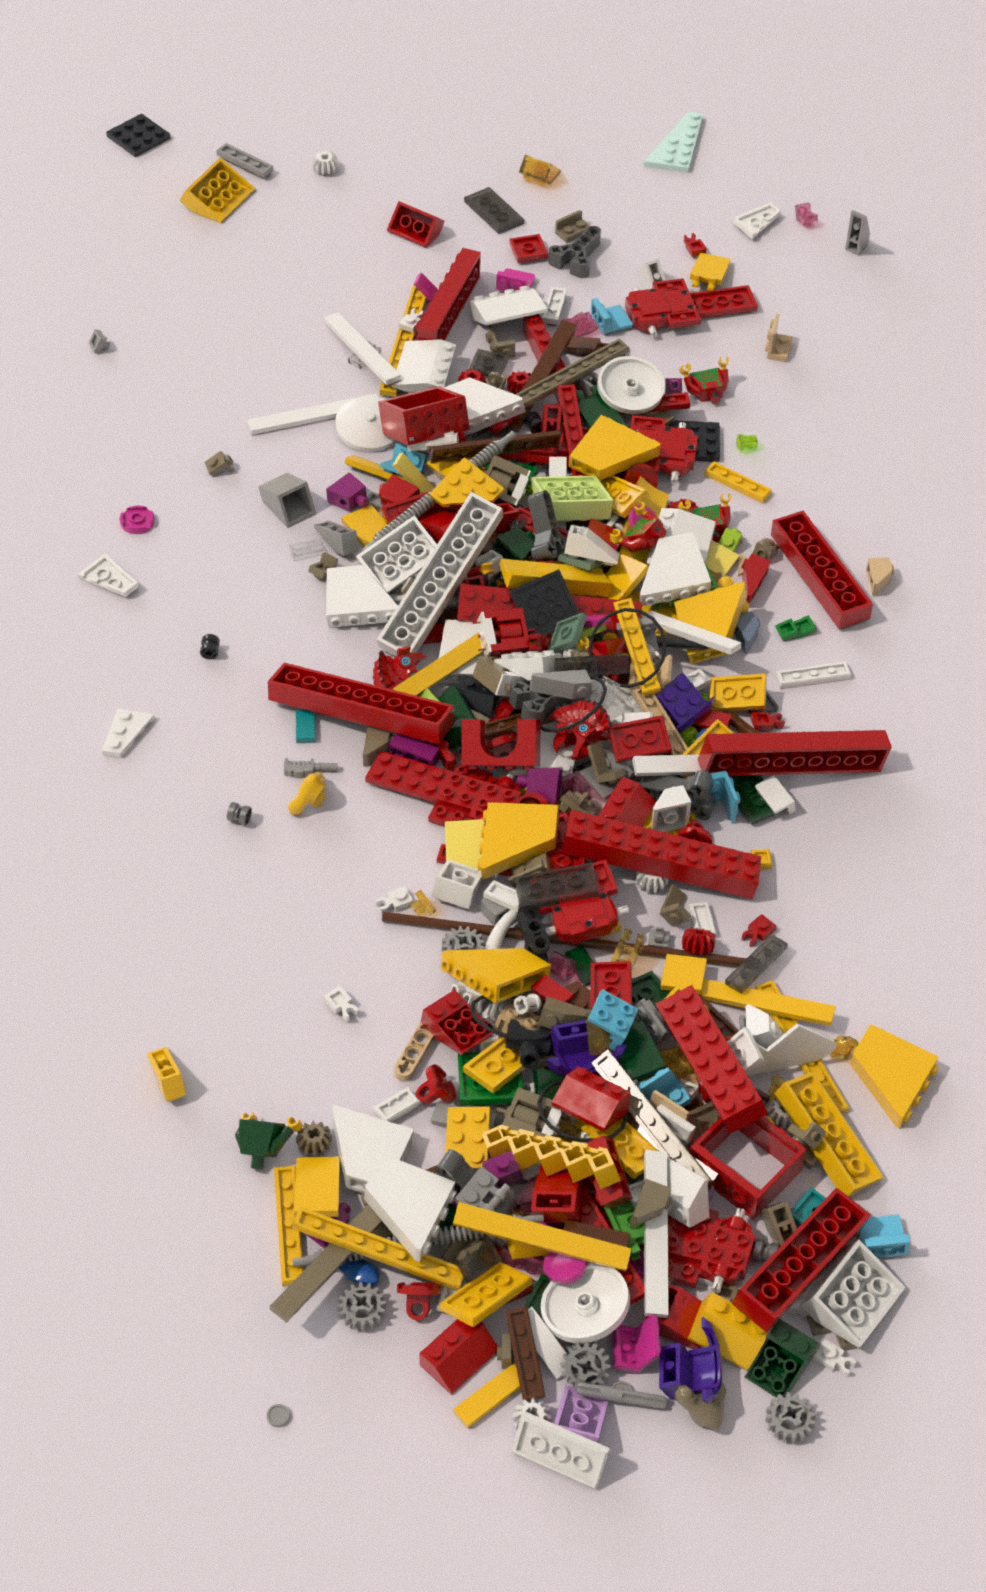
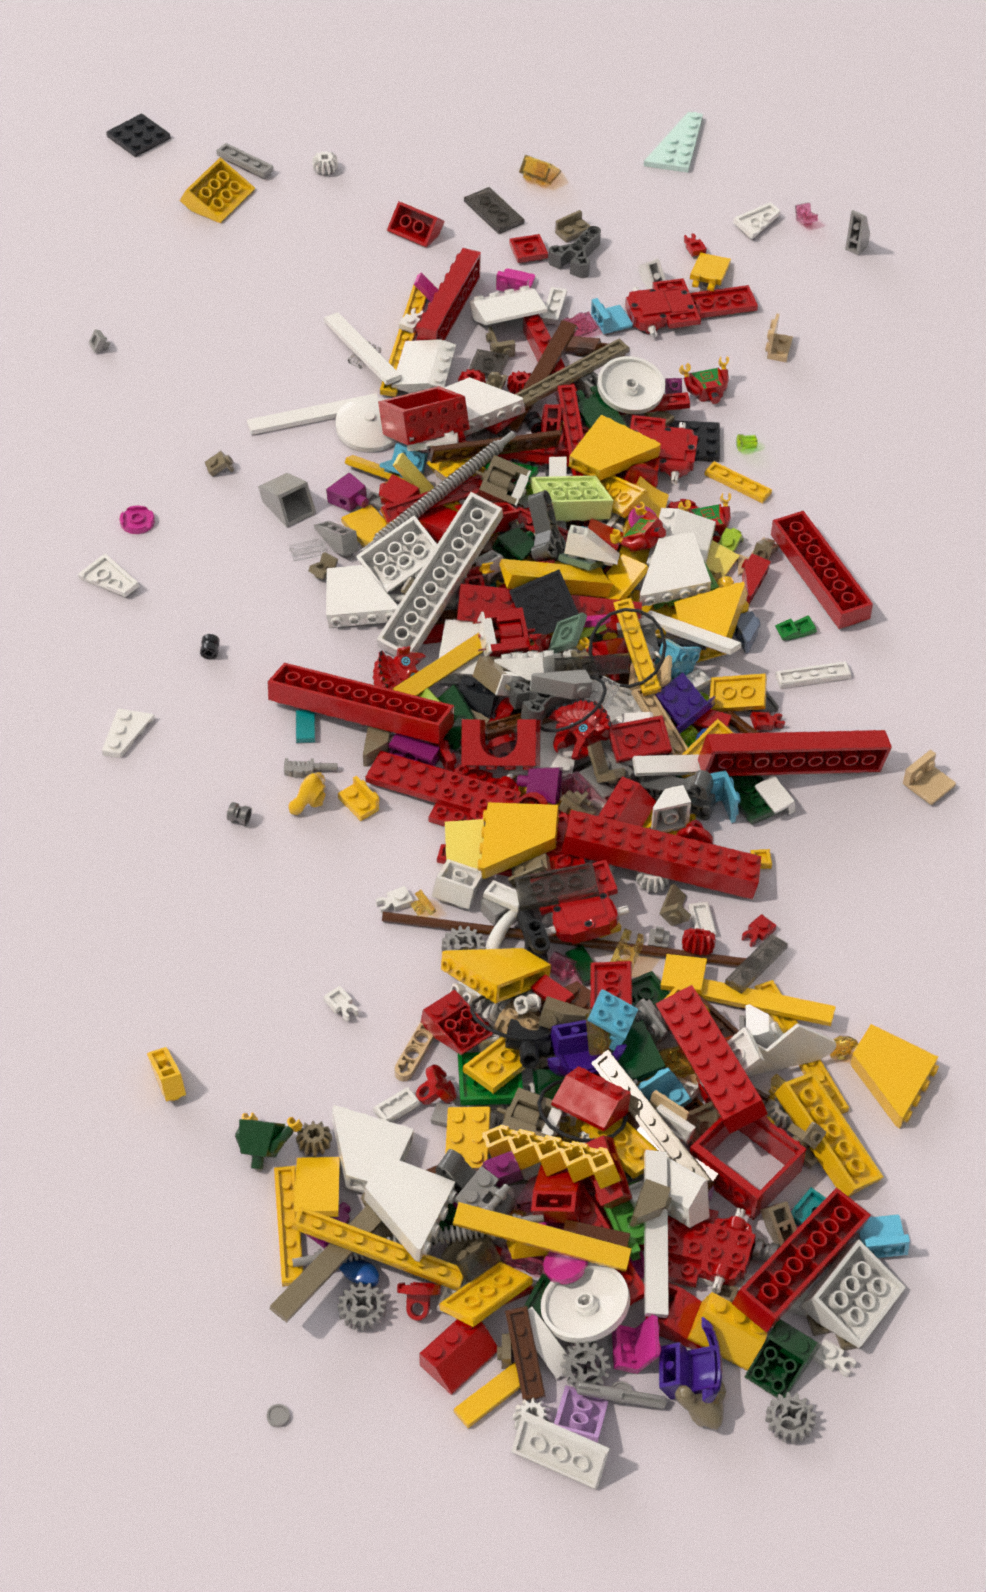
(360, 799): none -> yellow bracket
(461, 482): yellow plate -> none
(682, 658): none -> medium azure bracket
(879, 573): tan slope -> none
(926, 779): none -> tan bracket

